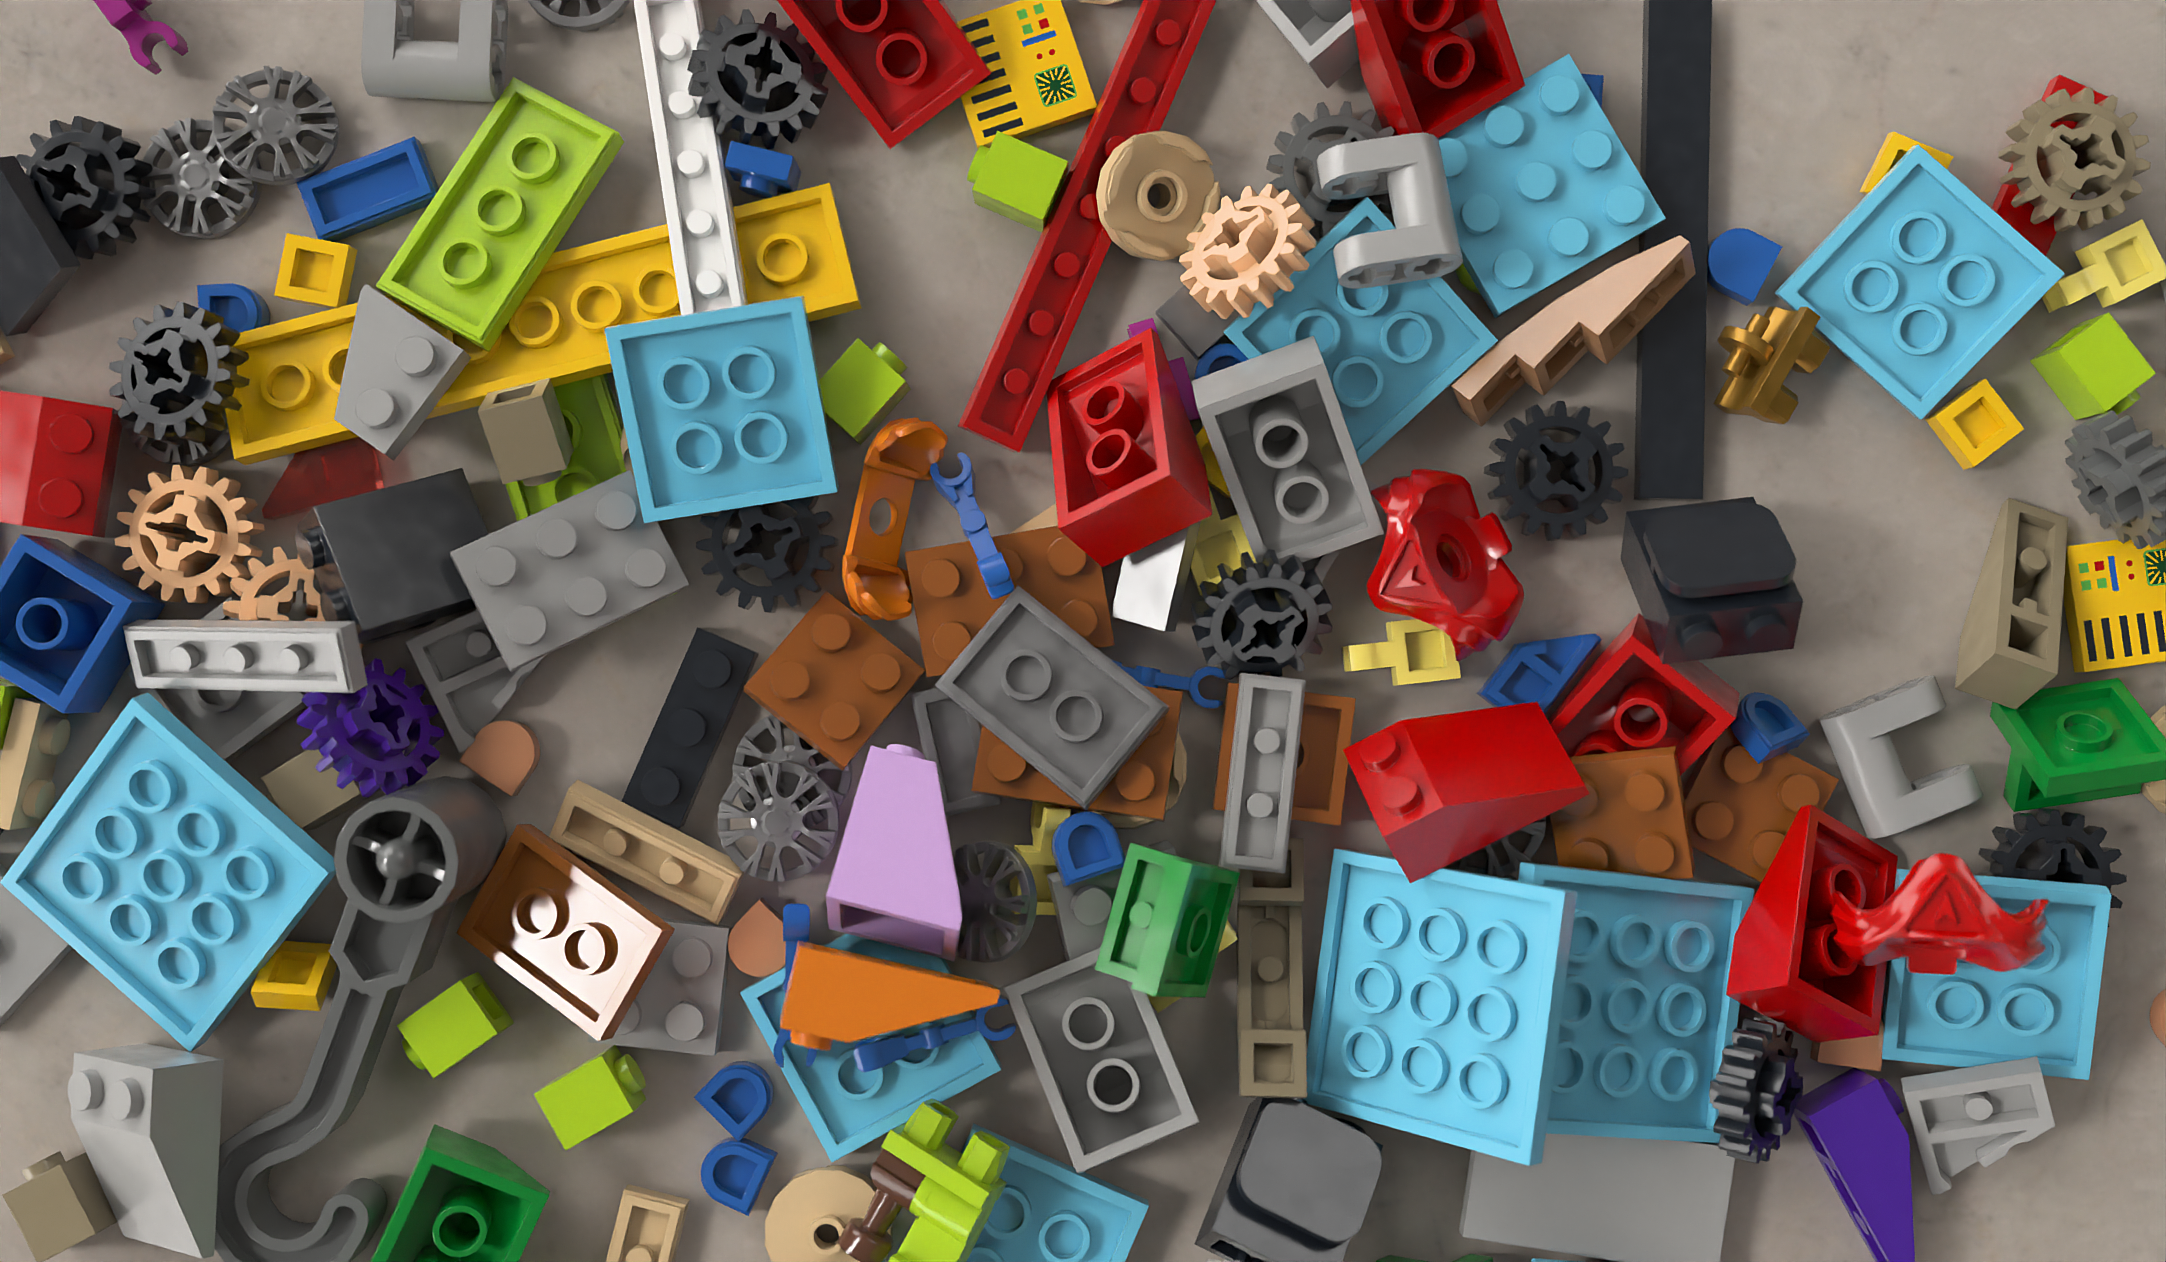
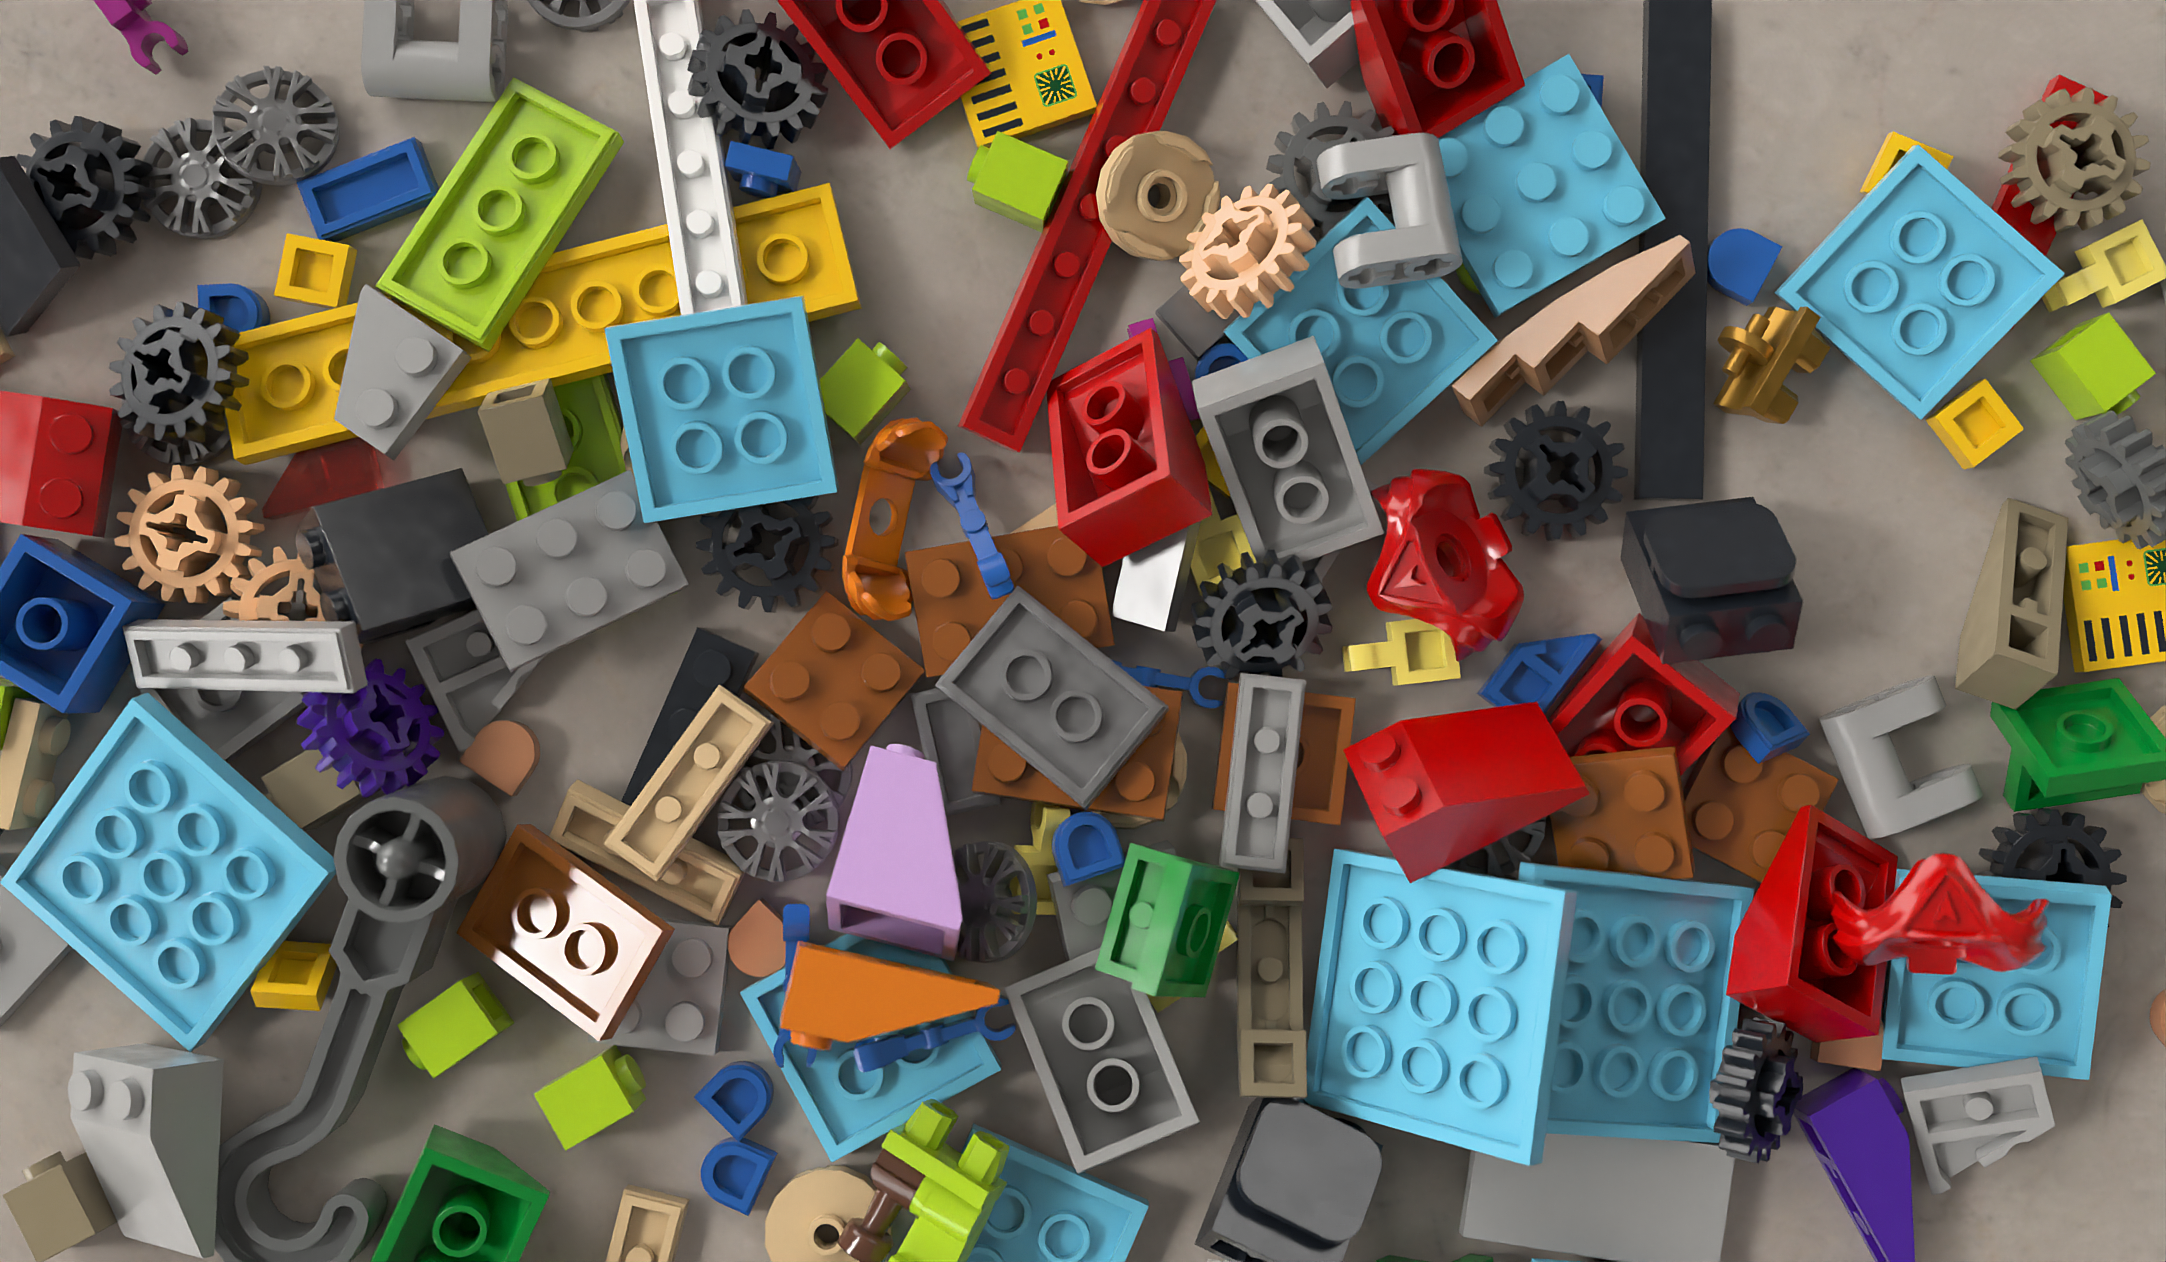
(688, 783): none -> tan tile

